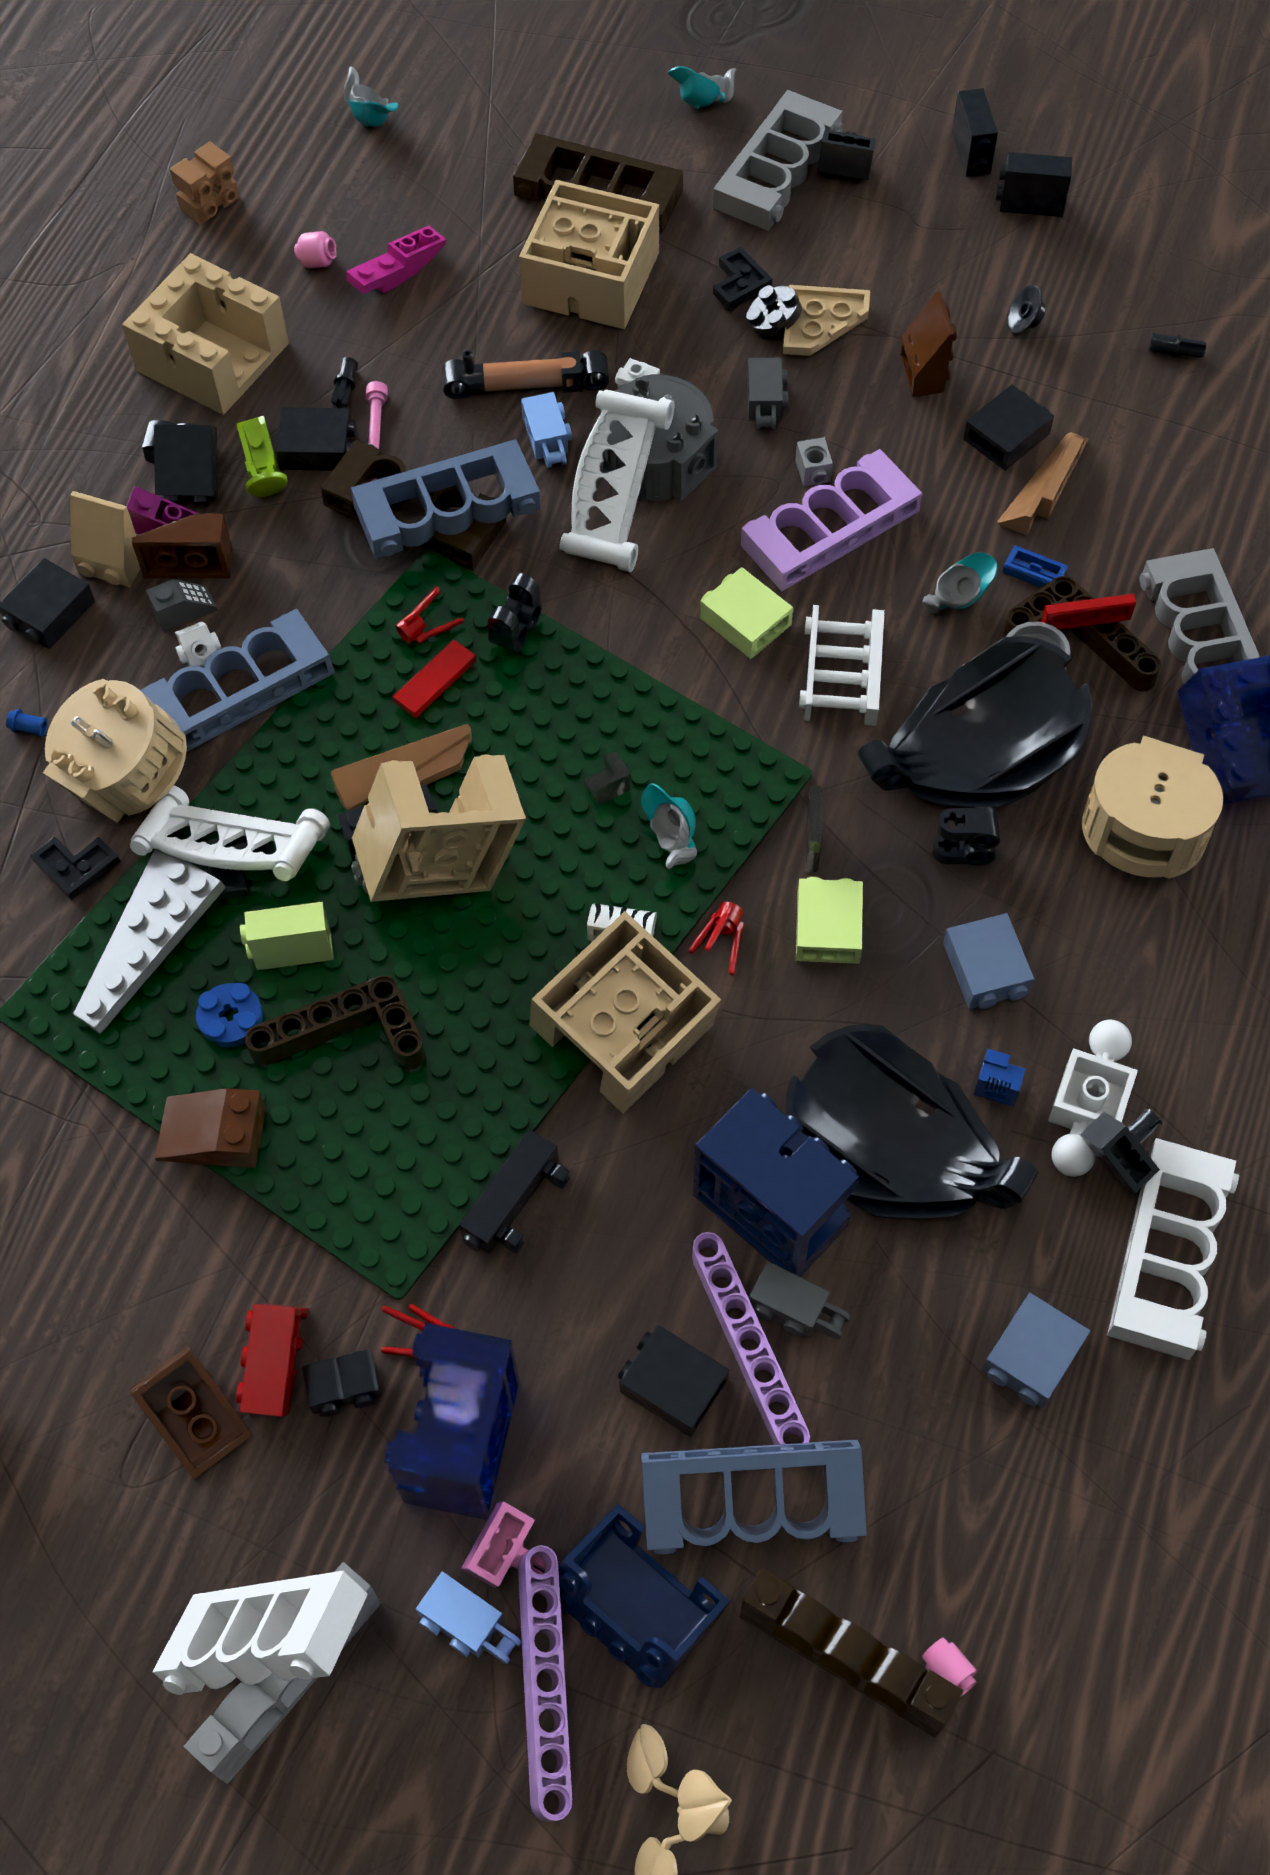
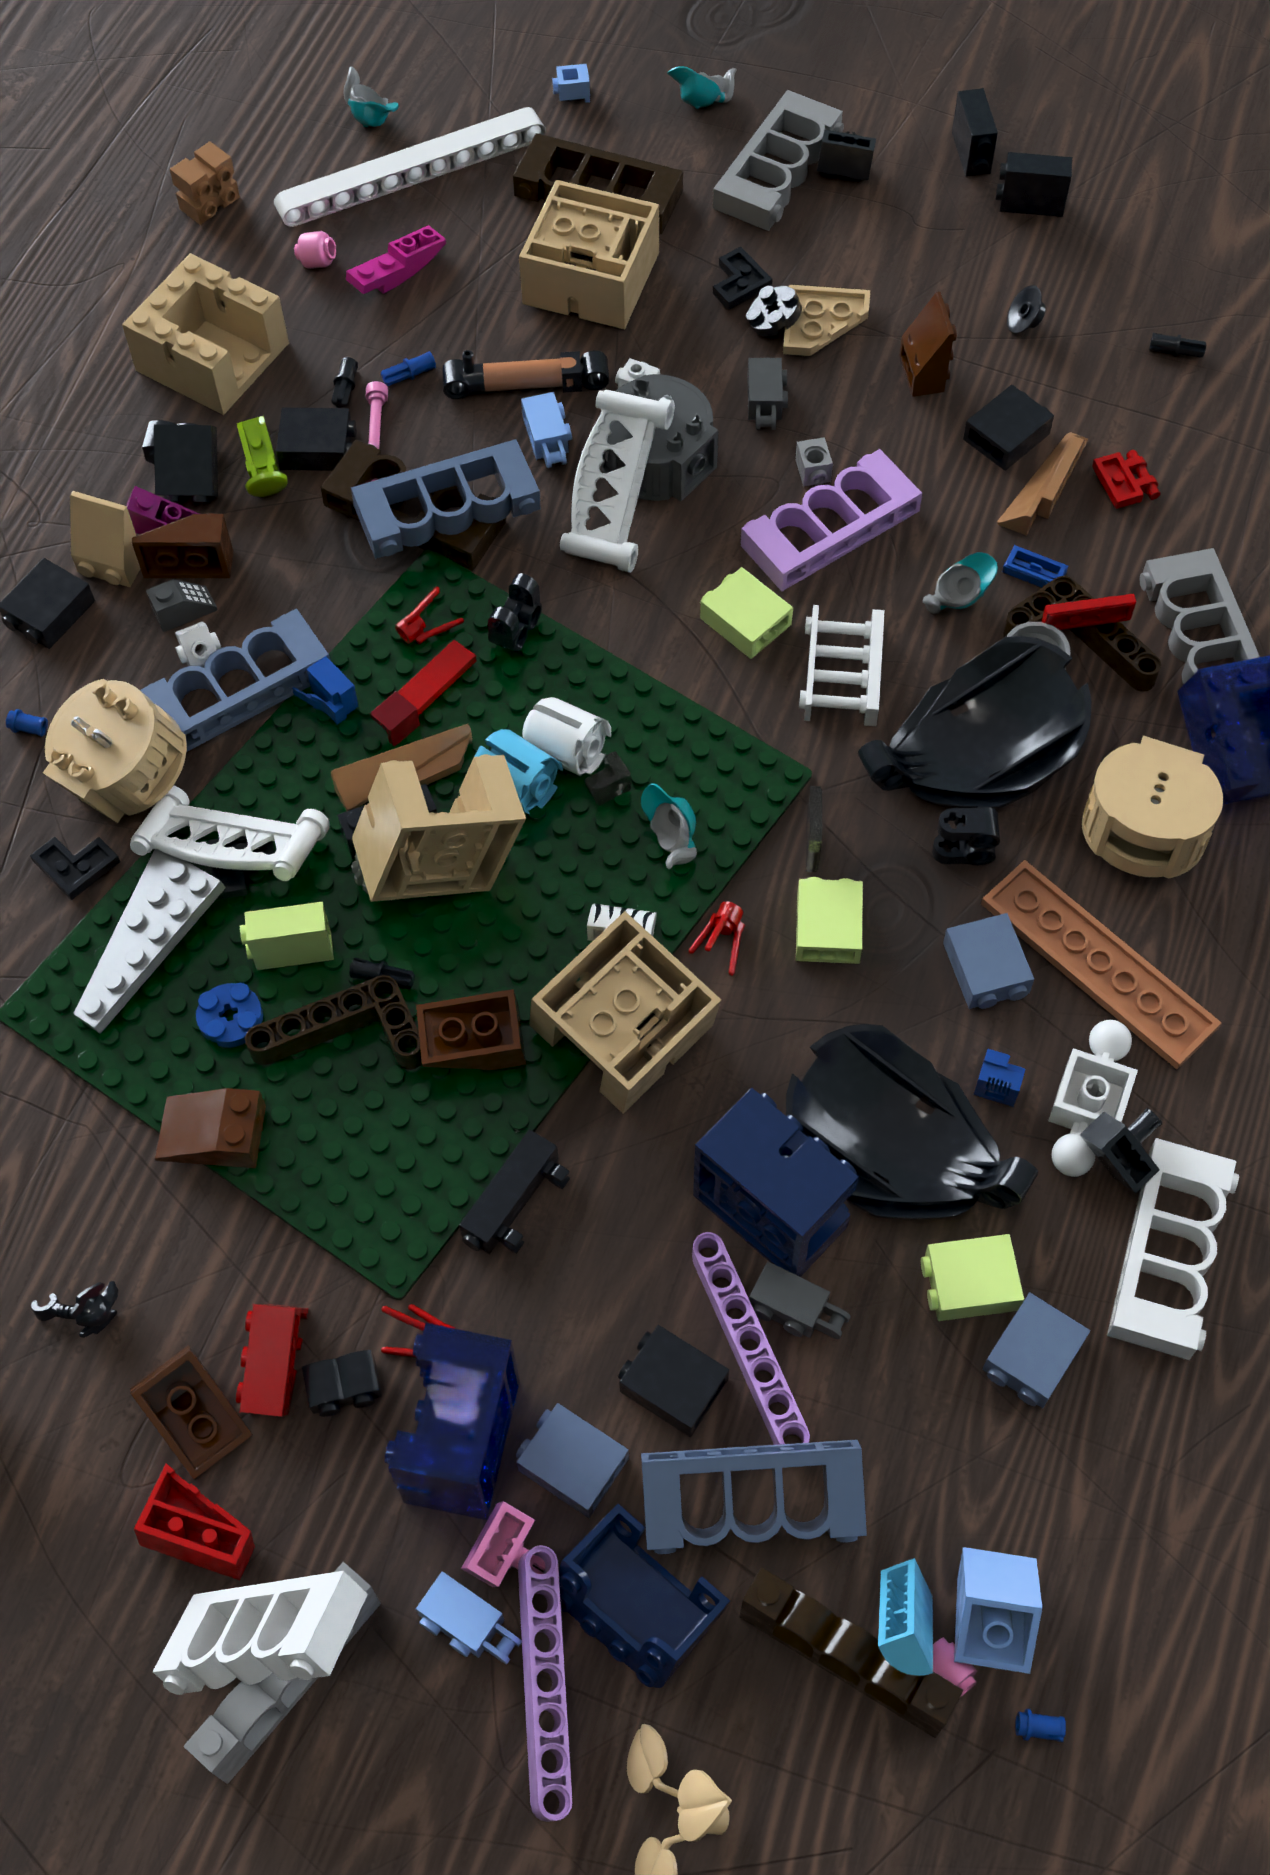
(90, 1311): none -> black piece
(193, 1528): none -> red wedge
(332, 688): none -> blue piece
(368, 970): none -> black axle
(396, 717): none -> dark red panel
(408, 167): none -> white beam
(408, 369): none -> blue axle
(472, 1032): none -> reddish brown slope
(529, 766): none -> medium azure cylinder
(567, 734): none -> white cylinder
(571, 1459): none -> sand blue brick
(572, 82): none -> light blue brick
(906, 1619): none -> medium azure brick
(972, 1277): none -> yellowish green brick
(997, 1610): none -> light blue slope
(1039, 1726): none -> blue pin
(1102, 964): none -> nougat plate
(1119, 481): none -> red plate

